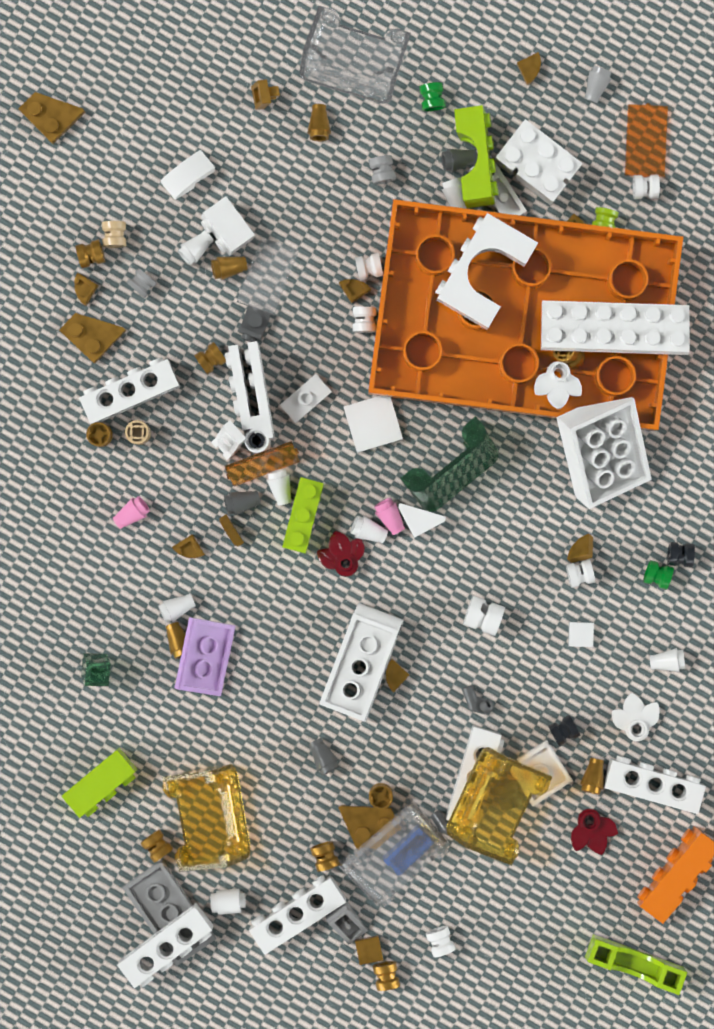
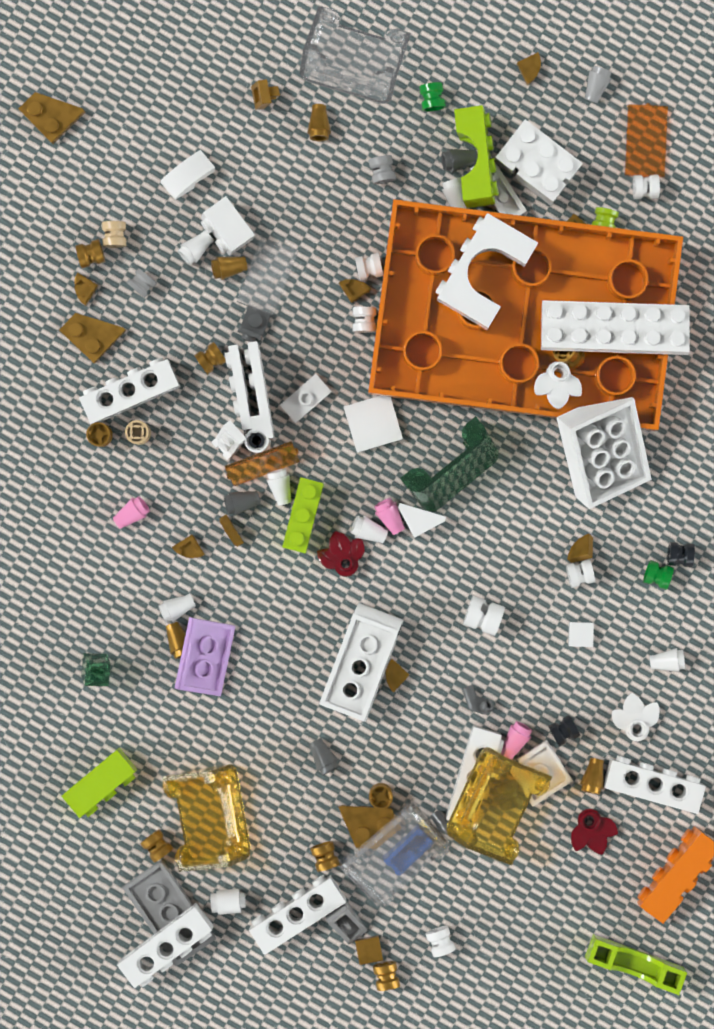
(516, 738): none -> bright pink cone

